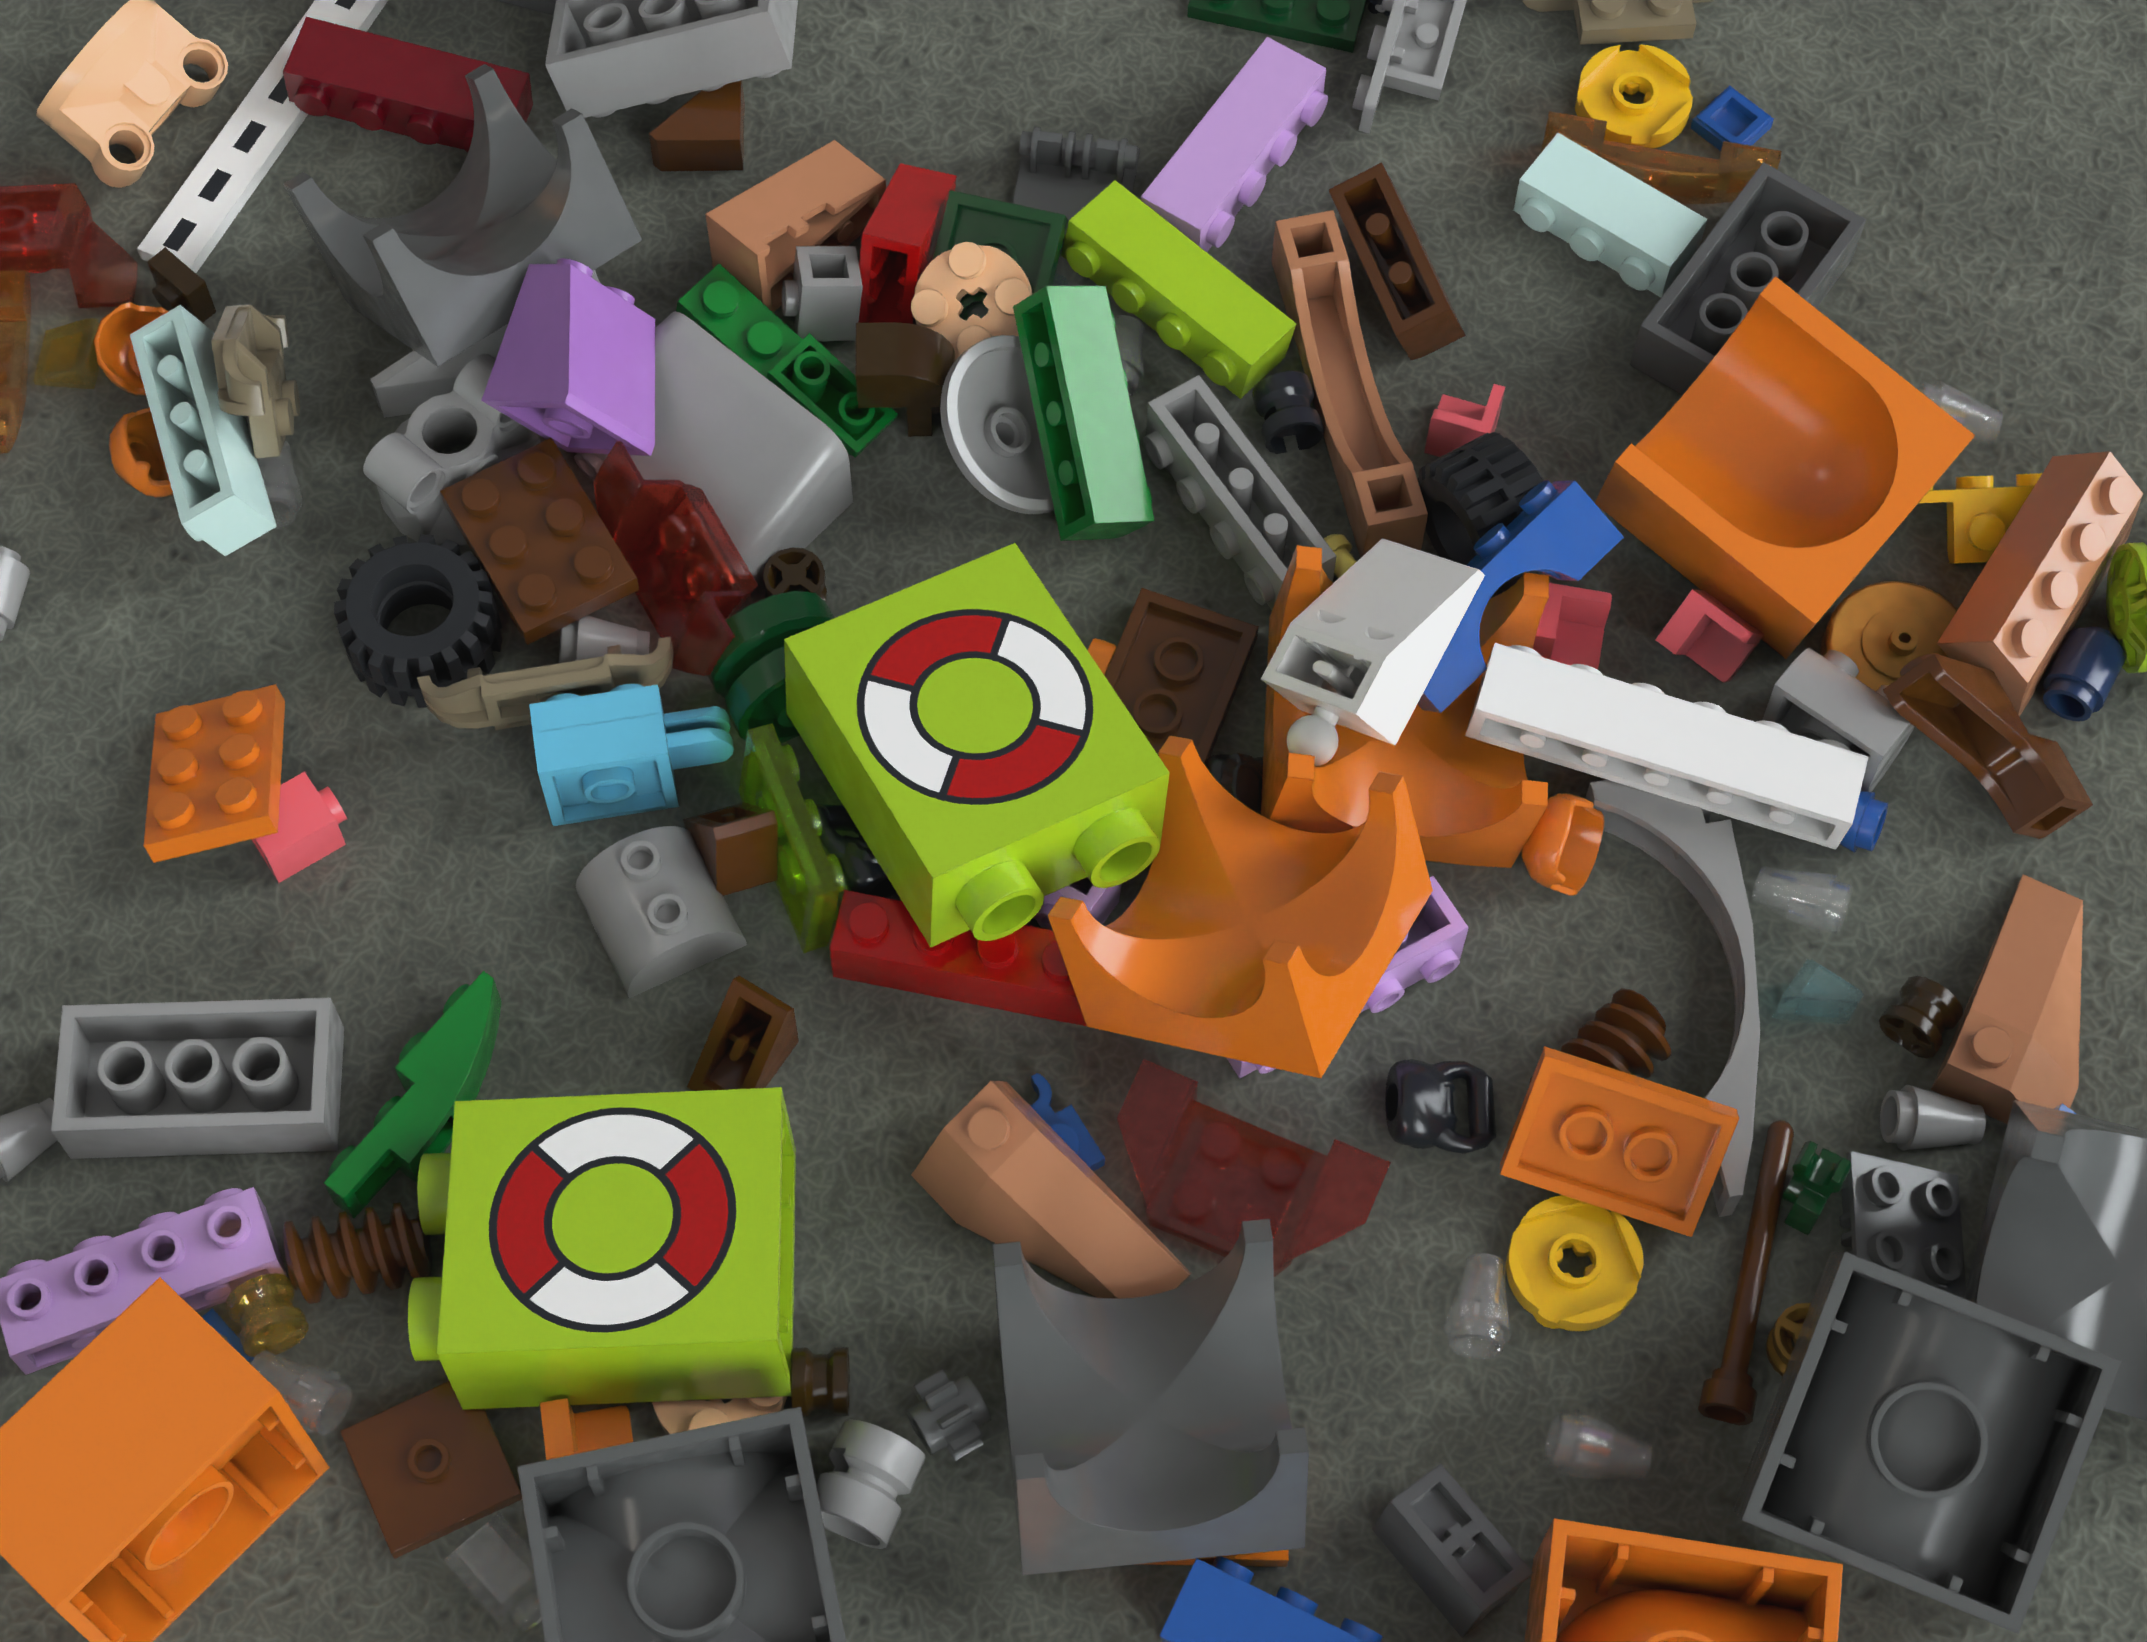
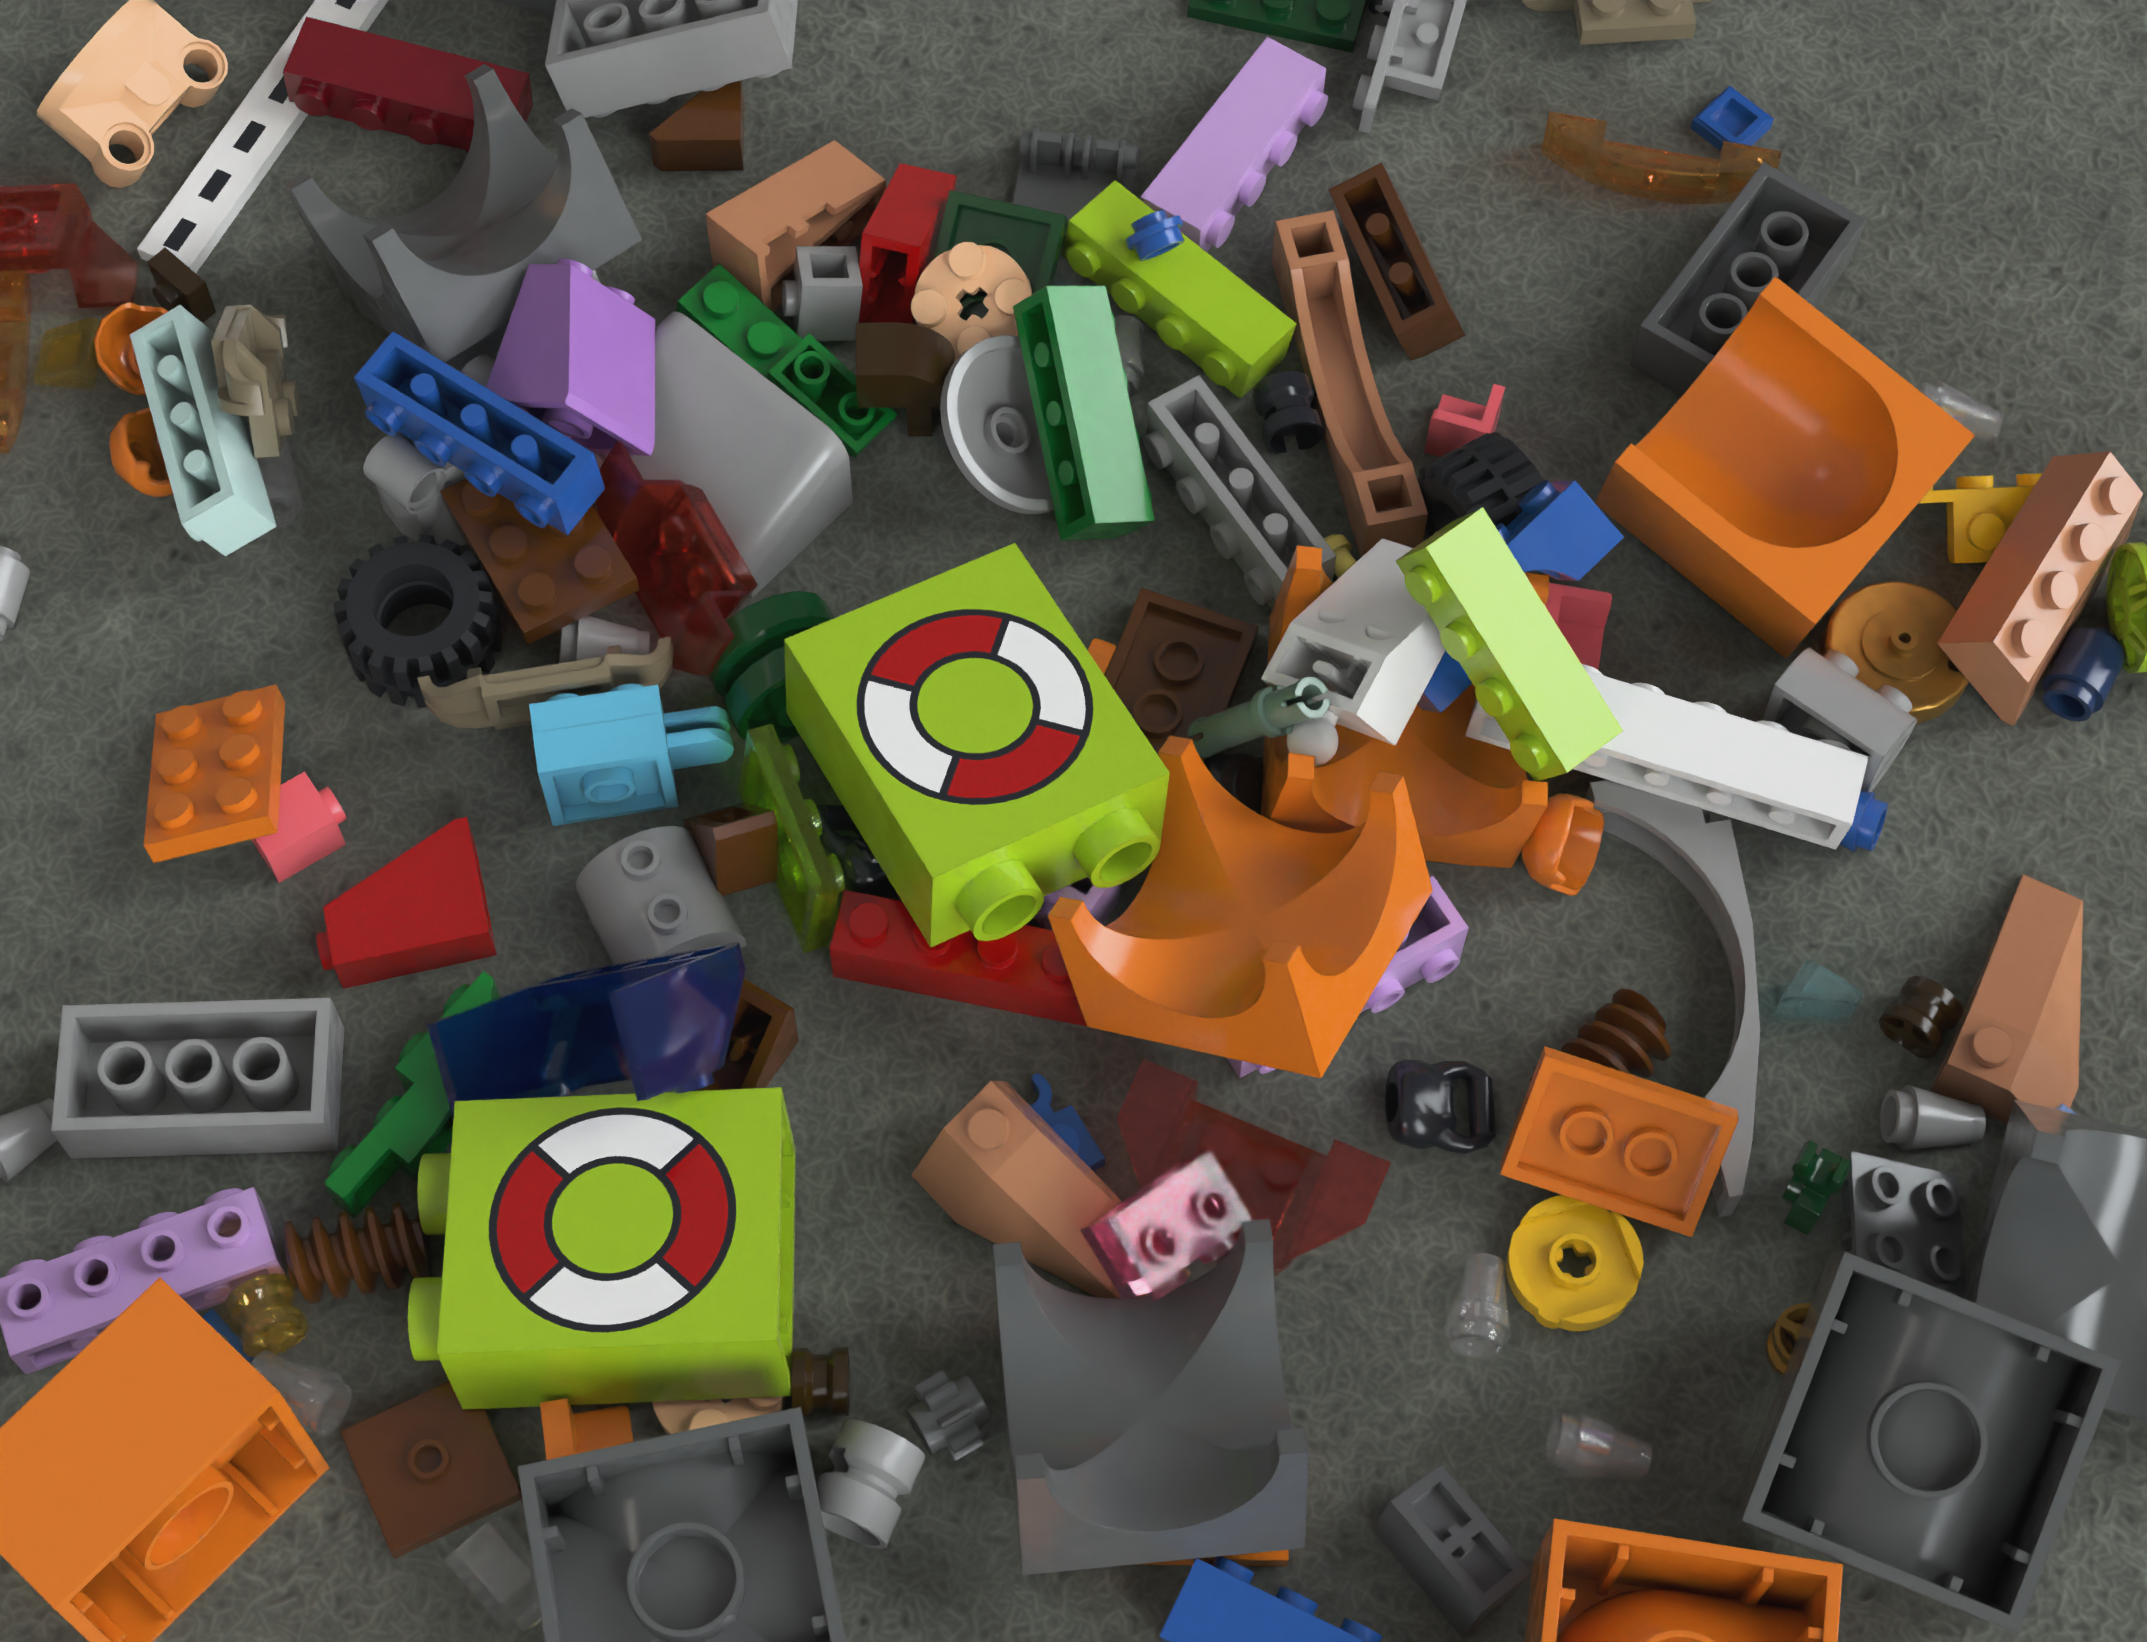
(411, 913): none -> red slope
(480, 434): none -> blue brick
(634, 1020): none -> clear blue windscreen
(794, 570): dark brown wheel -> none
(1155, 235): none -> blue plate
(1168, 1226): none -> clear pink brick
(1268, 714): none -> sand green pin
(1508, 646): none -> brick
(1608, 215): light aqua brick -> none
(1648, 71): yellow plate -> none
(1710, 635): coral panel -> none
(1729, 1391): reddish brown piece -> none
(1804, 897): clear cone -> none
(1979, 727): reddish brown arch -> none

